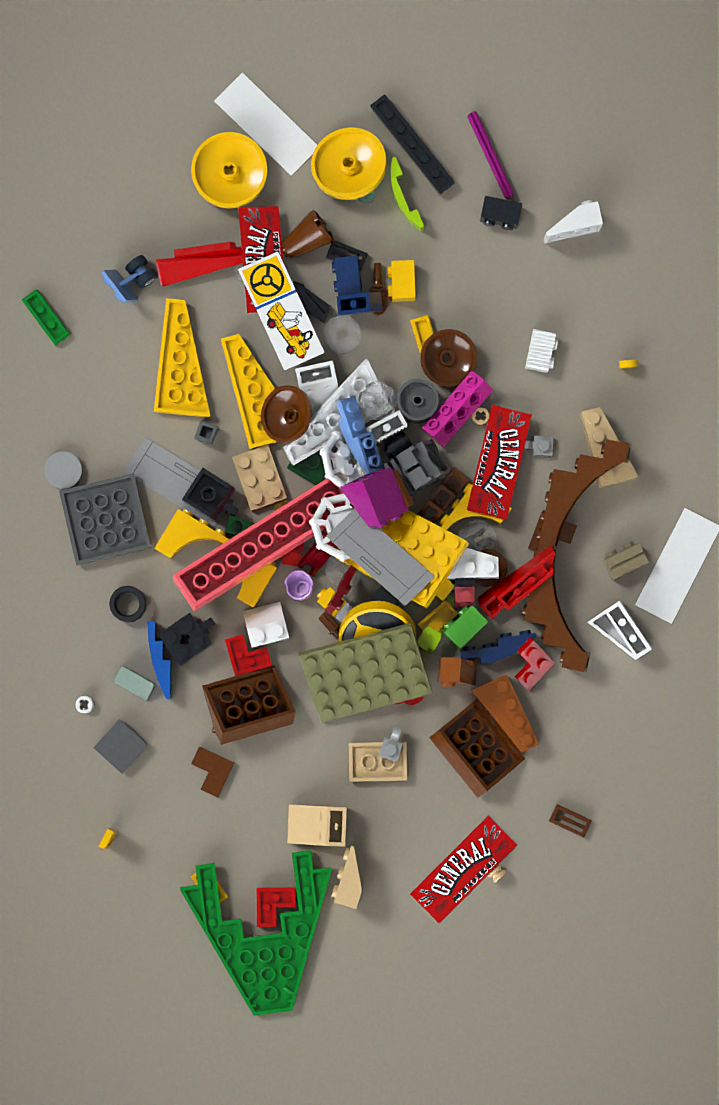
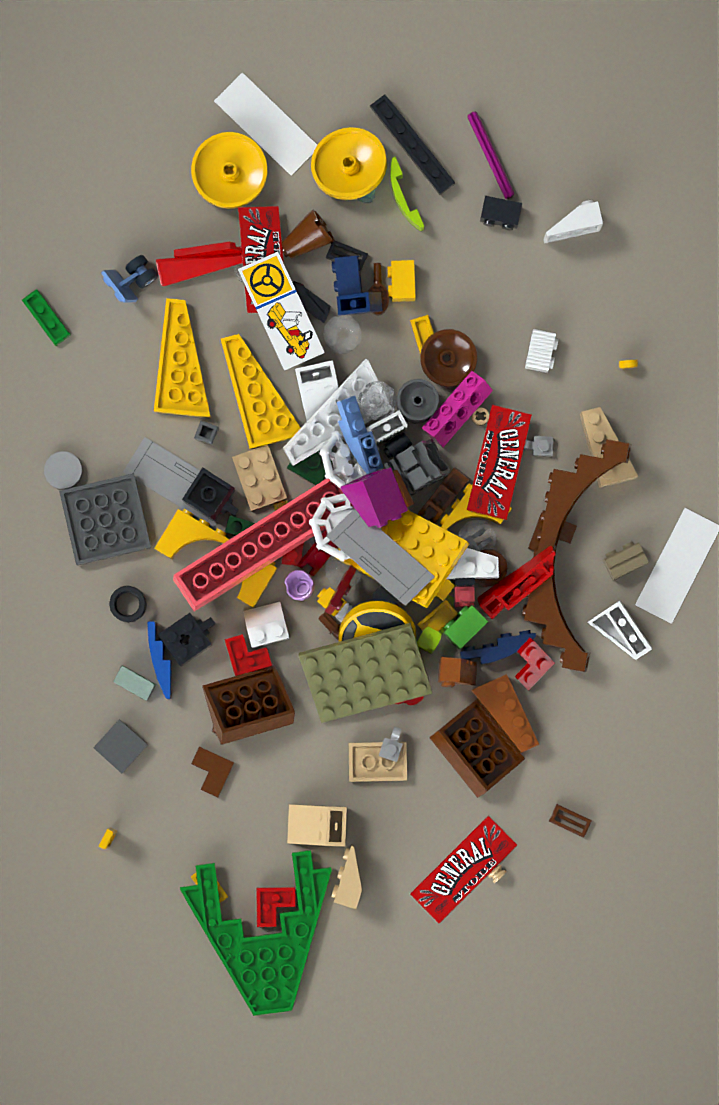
(90, 704): white bush -> none
(278, 412): reddish brown dish -> none

